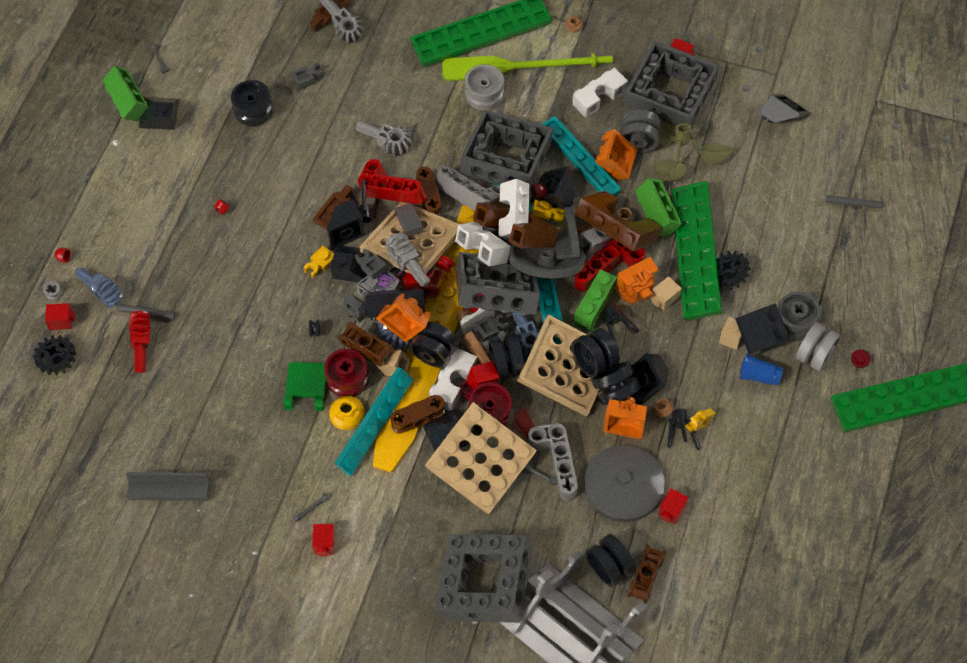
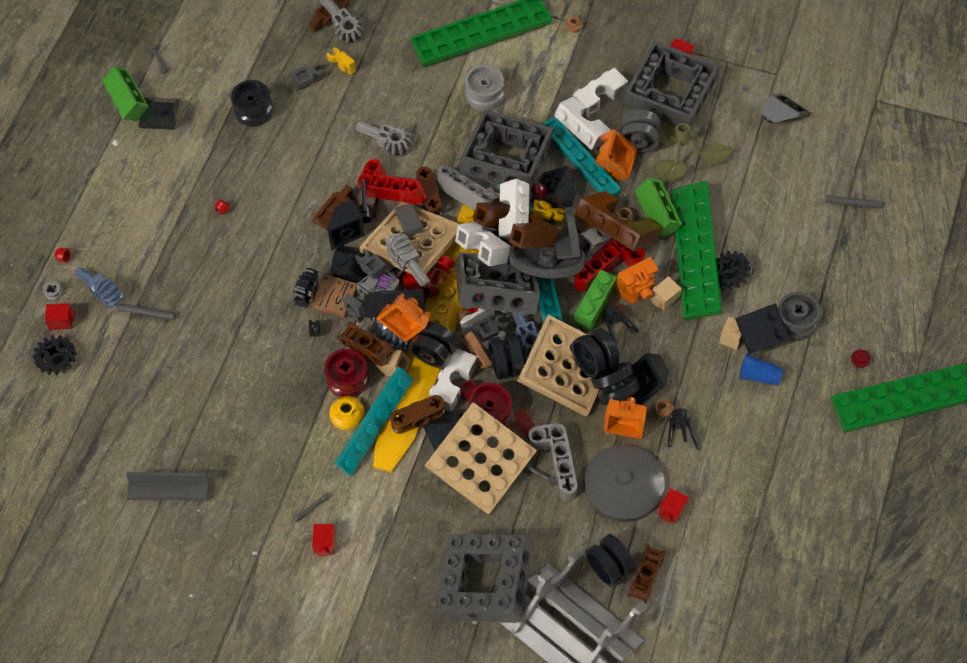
(139, 338): red gear -> none
(305, 381): green flag -> none
(306, 288): none -> black gear
(320, 260): yellow plate -> none
(331, 295): none -> medium nougat tile
(344, 61): none -> yellow plate
(457, 68): lime piece -> none
(482, 374): red brick -> none
(589, 132): none -> white arch
(700, 420): yellow plate -> none
(818, 346): light grey wheel -> none

